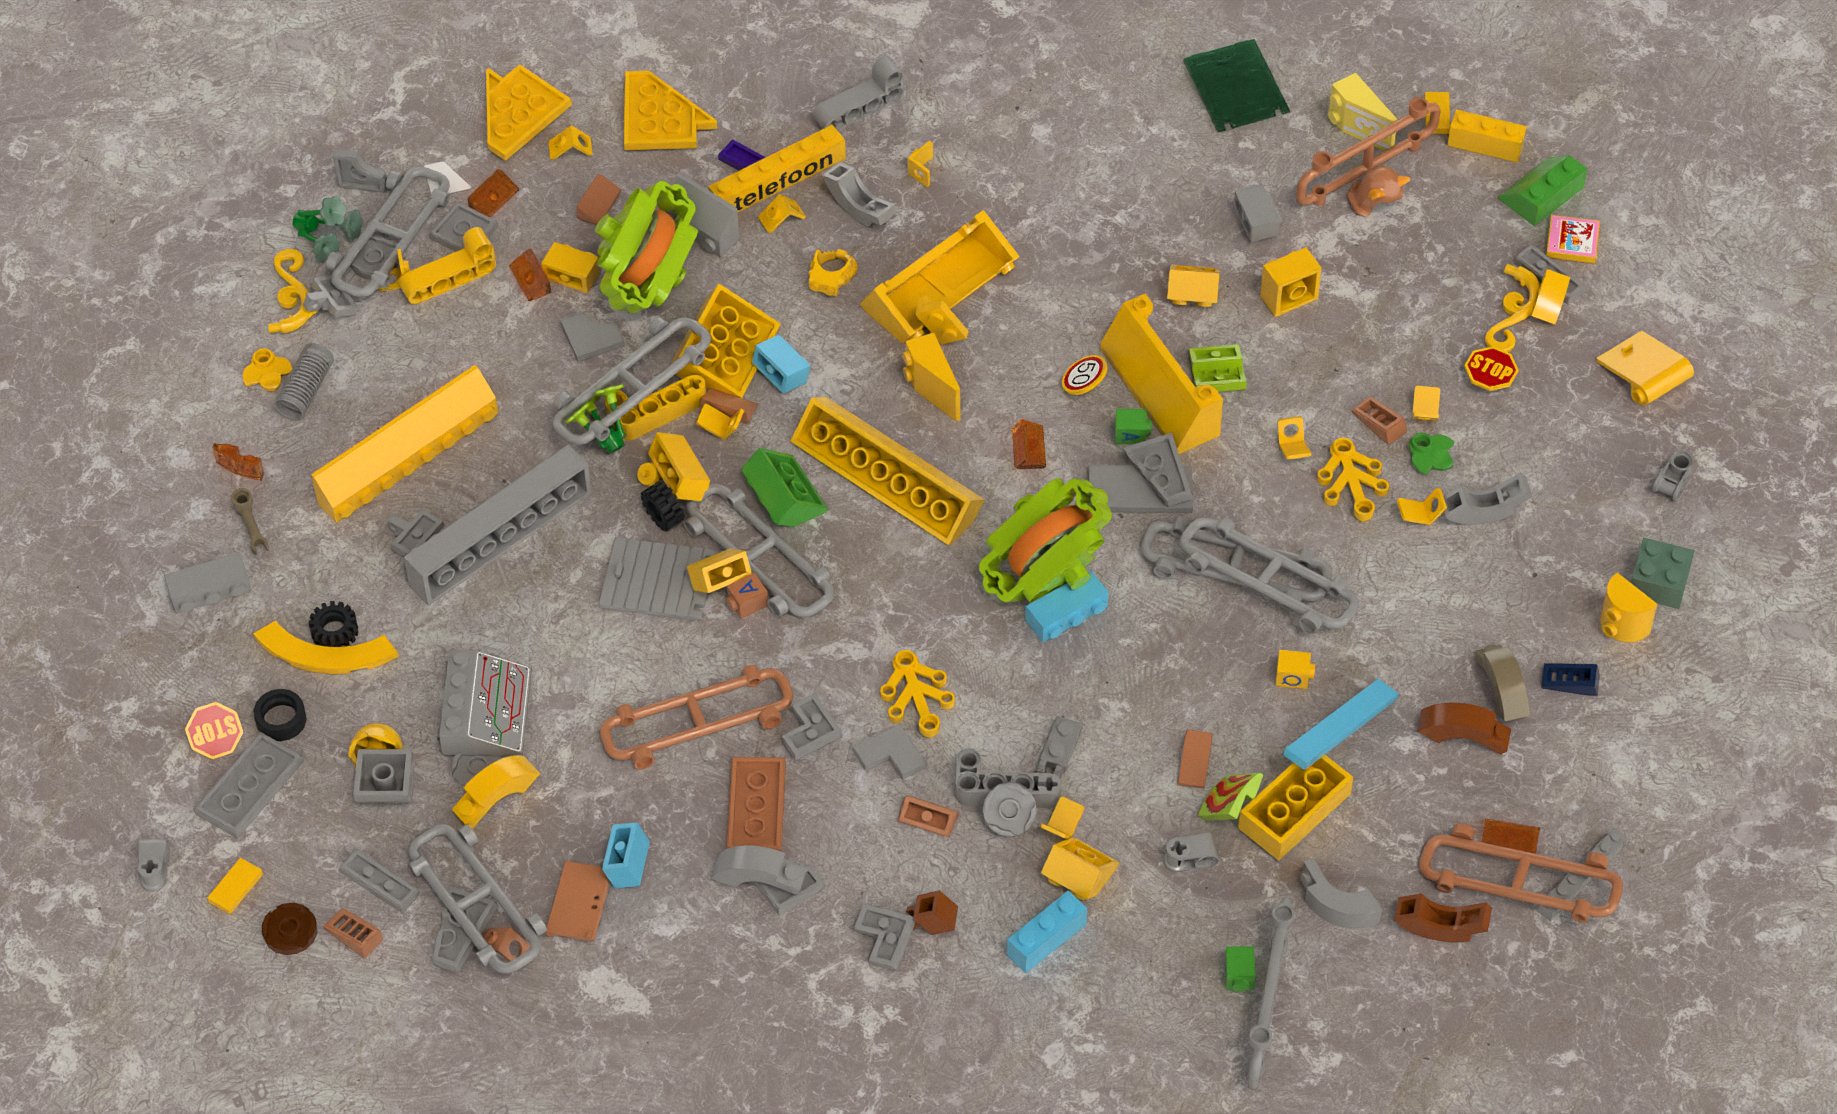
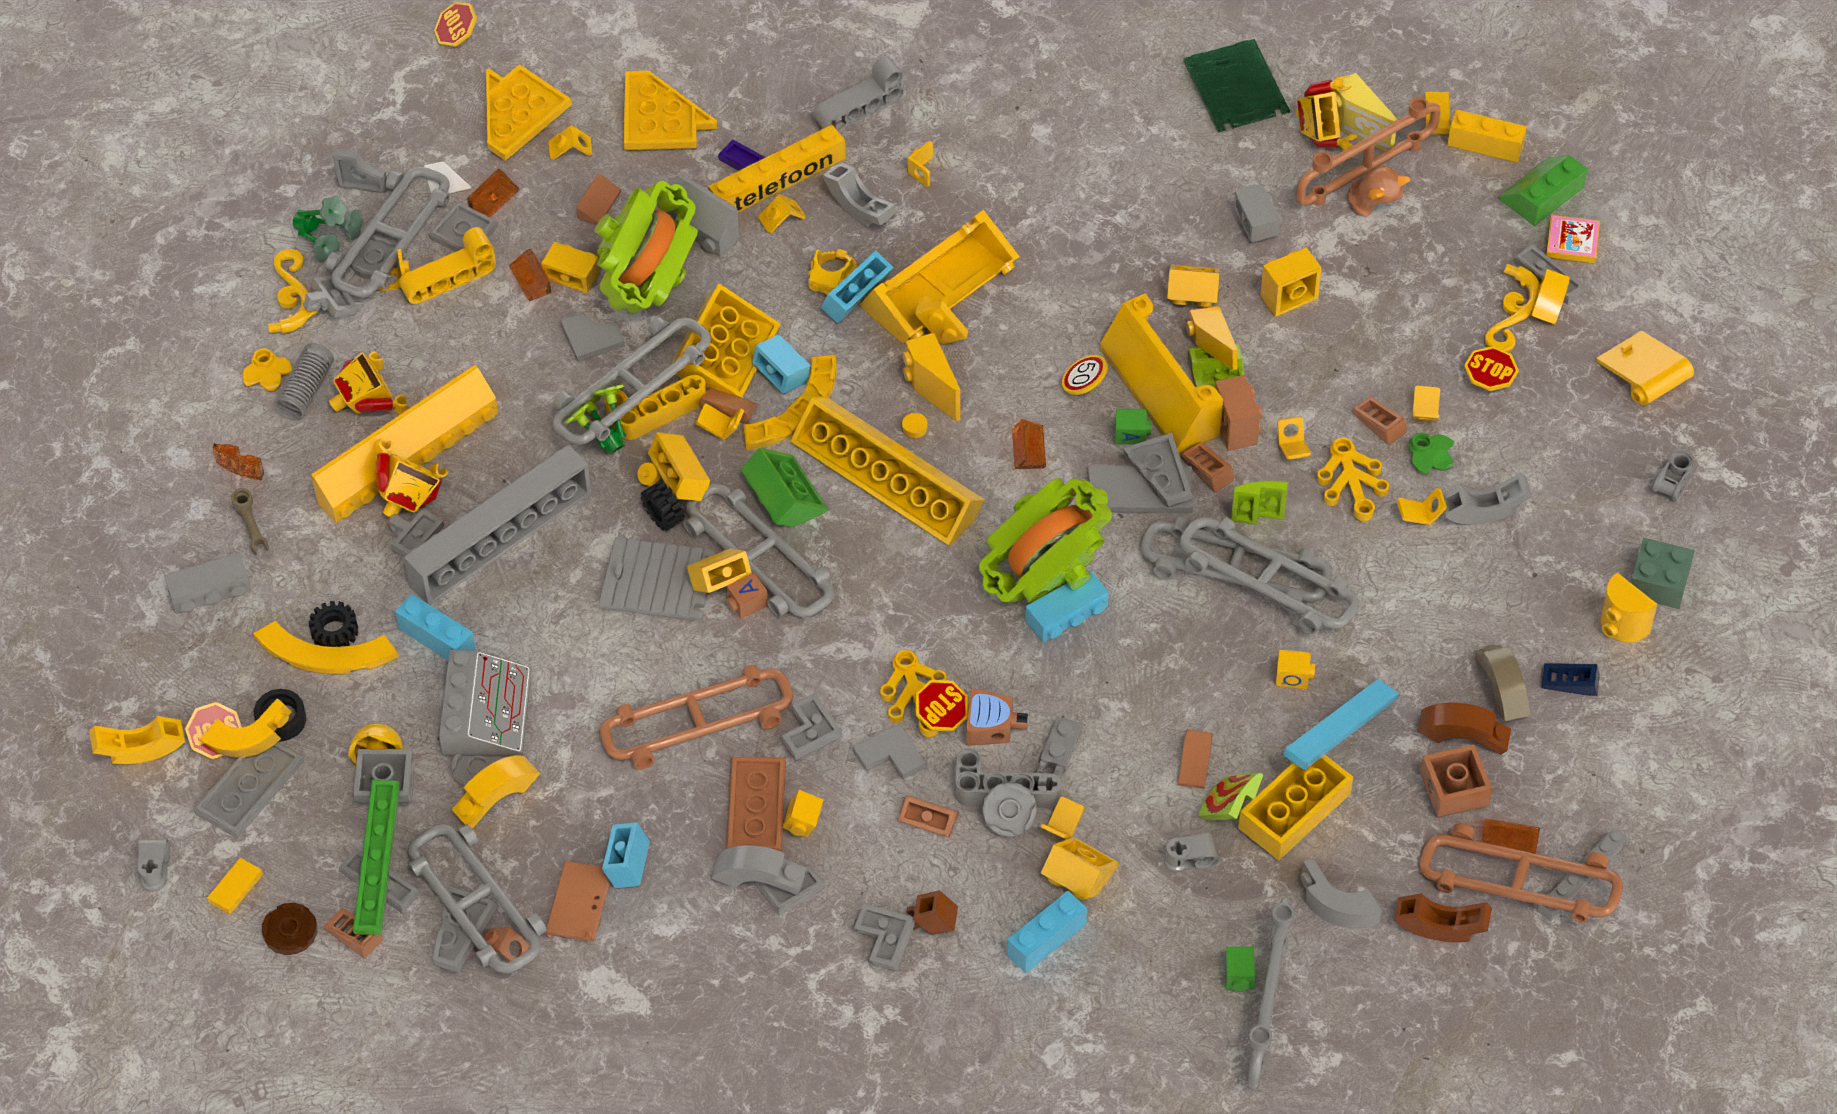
(139, 744): none -> yellow arch
(250, 739): none -> yellow arch
(364, 388): none -> torso
(376, 857): none -> bright green tile
(405, 482): none -> torso
(432, 627): none -> medium azure brick
(455, 24): none -> piece
(779, 428): none -> yellow tile
(802, 813): none -> yellow brick
(856, 287): none -> medium azure brick
(914, 425): none -> yellow tile
(941, 705): none -> piece
(992, 718): none -> torso
(1213, 335): none -> yellow slope
(1217, 478): none -> nougat slope
(1239, 413): none -> nougat brick
(1259, 499): none -> lime slope
(1319, 114): none -> torso
(1456, 780): none -> nougat brick

